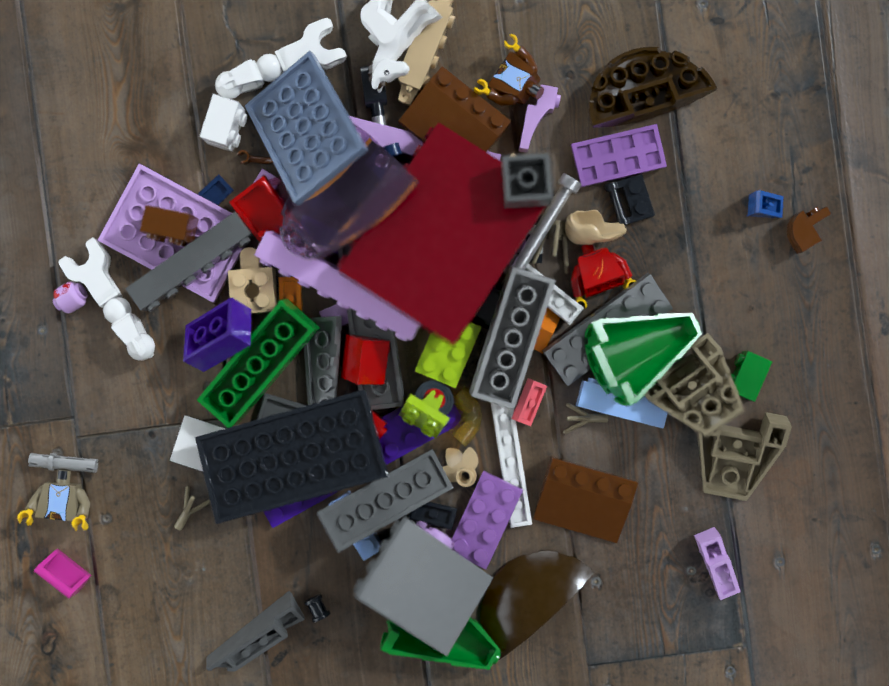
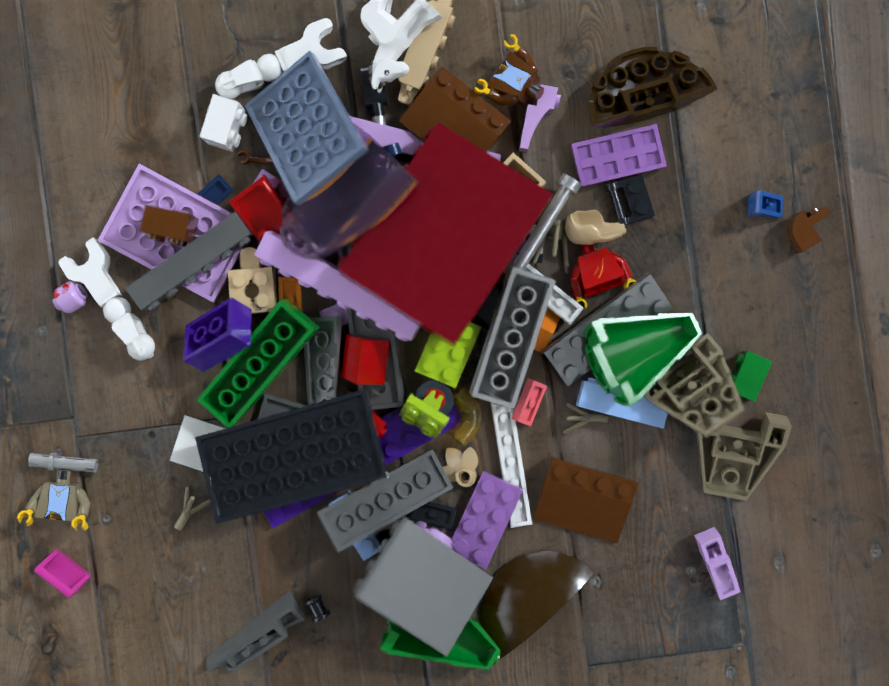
(526, 180): dark grey brick -> none

